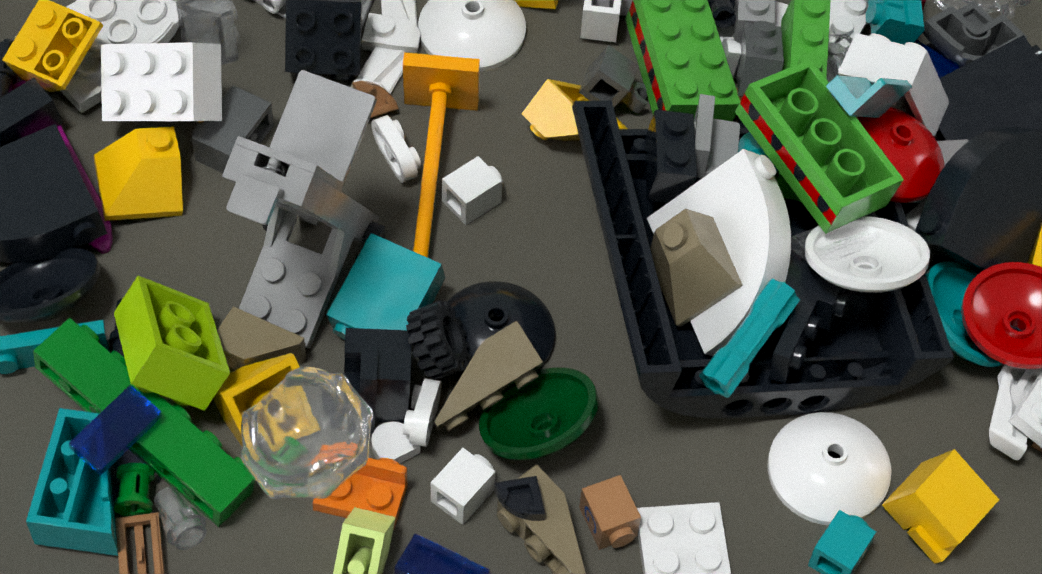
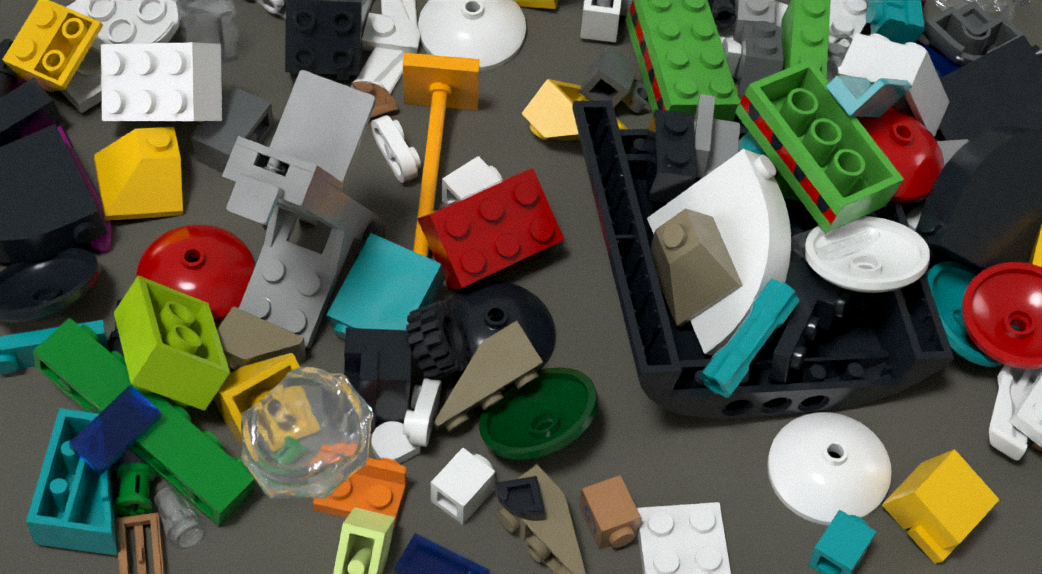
(218, 275): none -> red dish
(491, 229): none -> red brick

